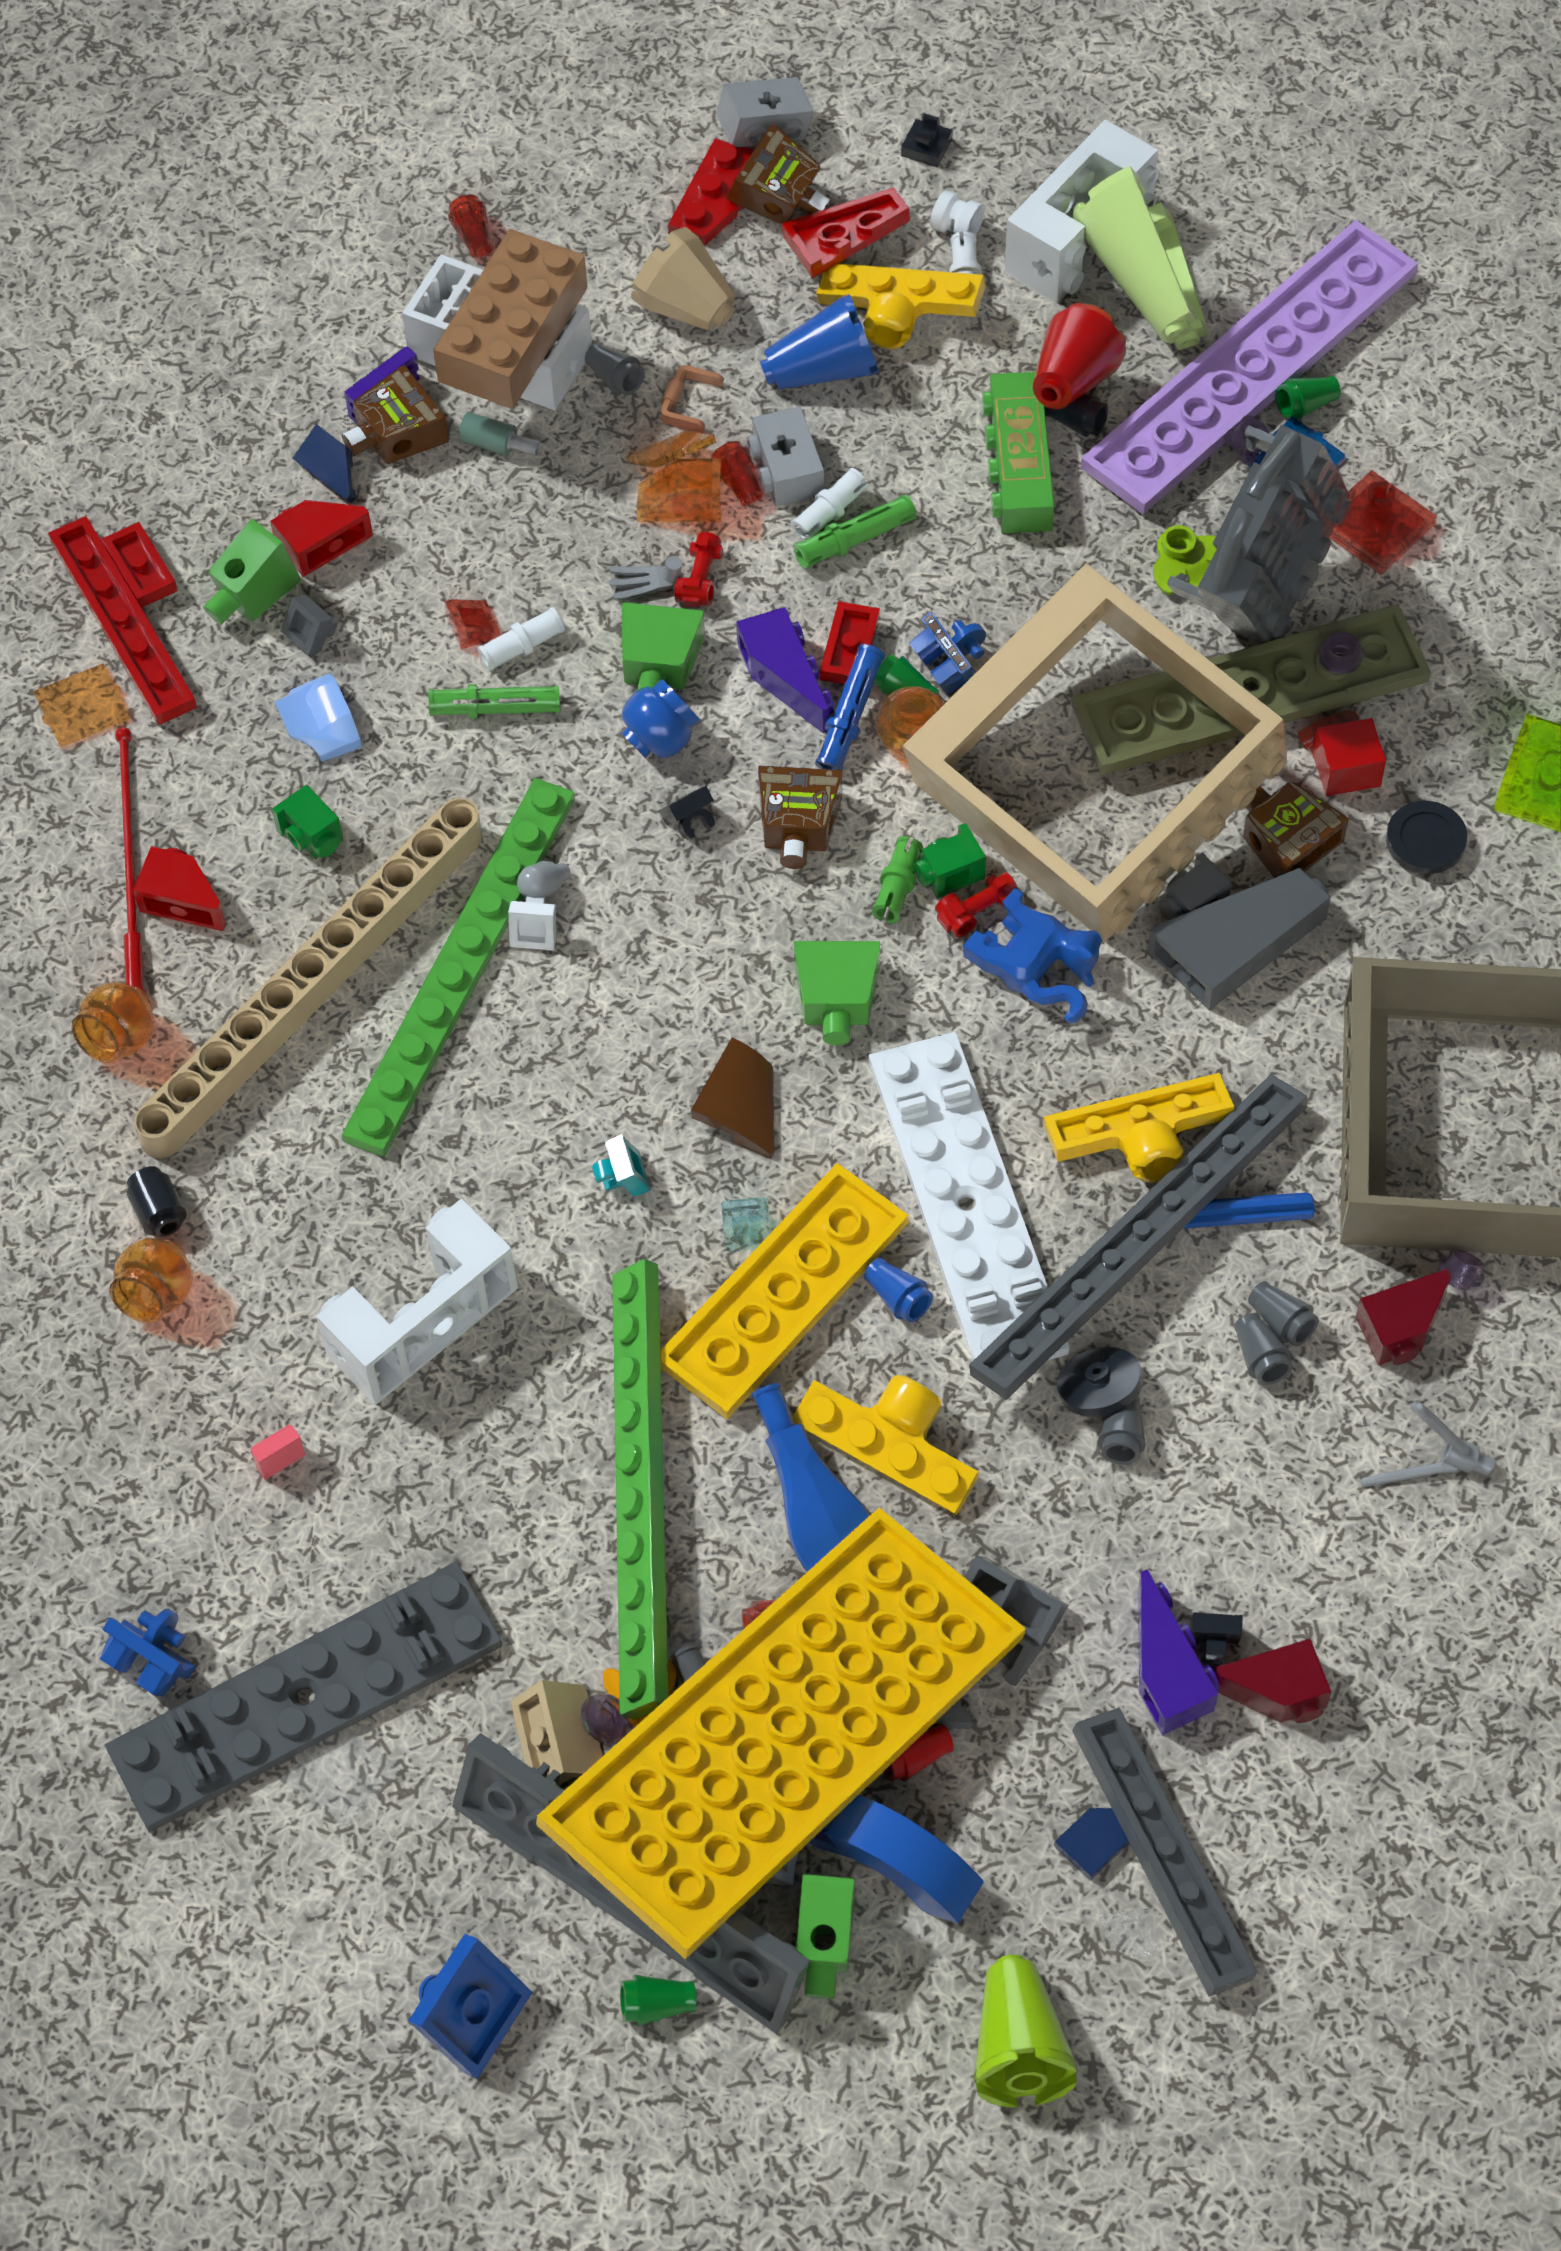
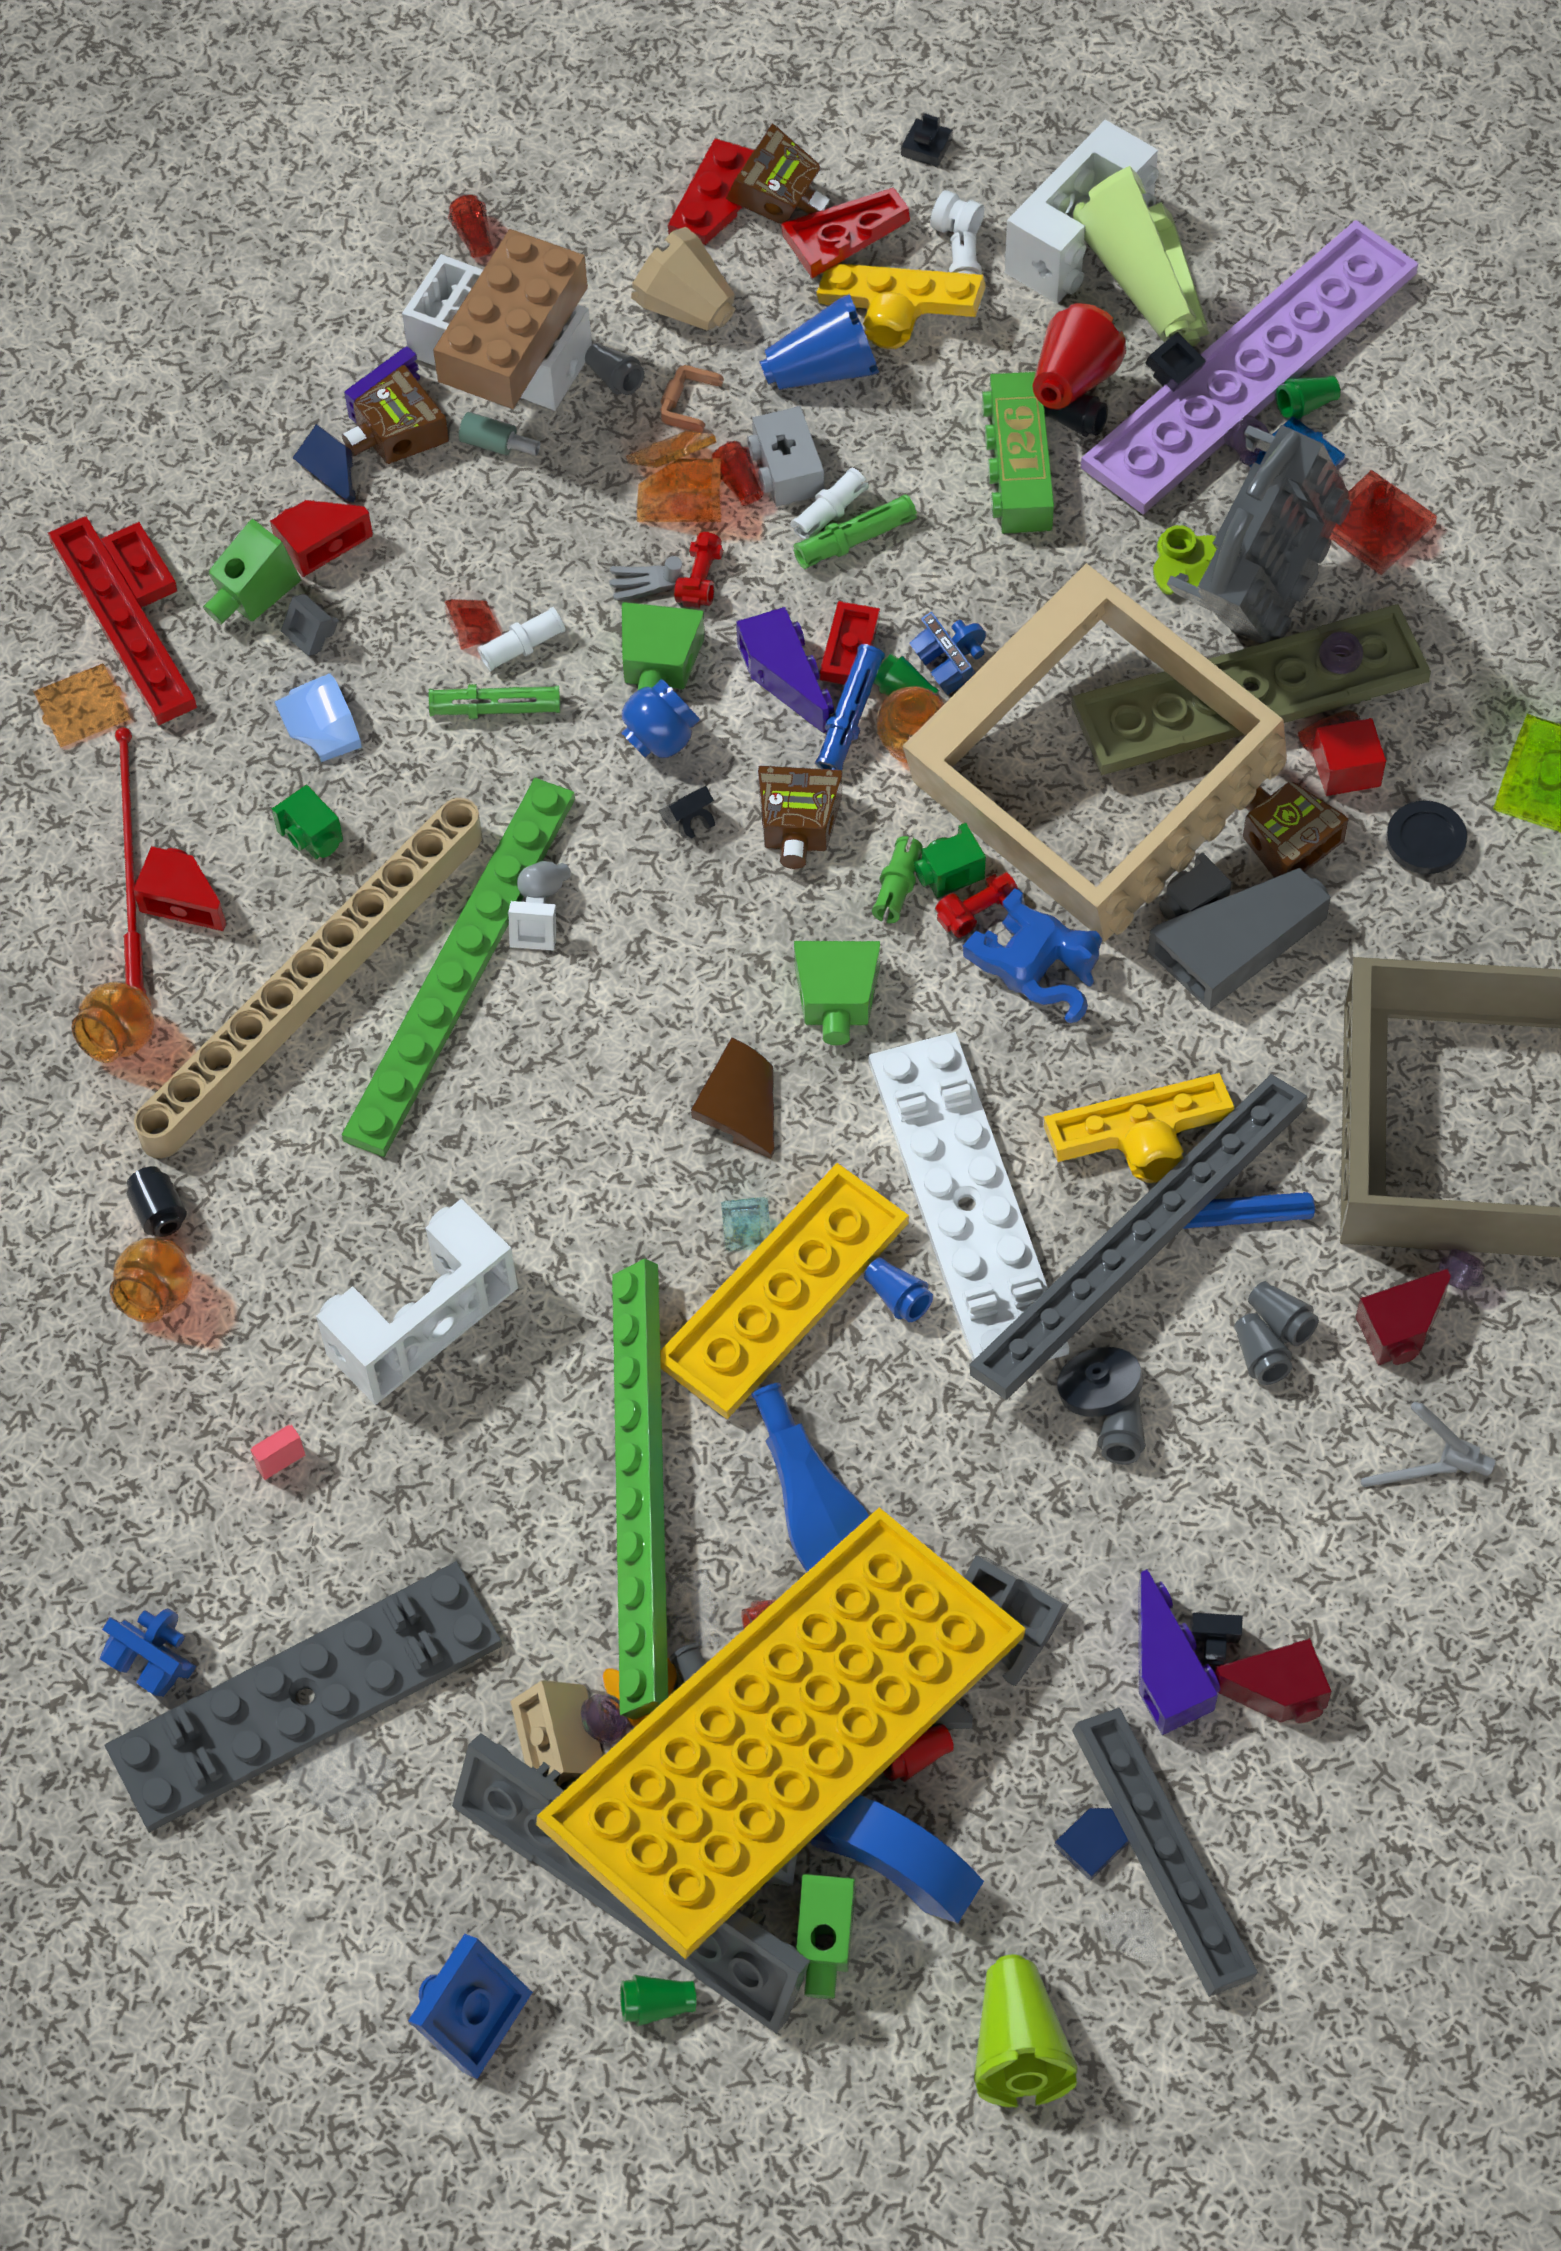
(622, 1168): teal tile -> none
(752, 106): light grey brick -> none
(891, 1438): yellow plate -> none
(1175, 362): none -> black tile

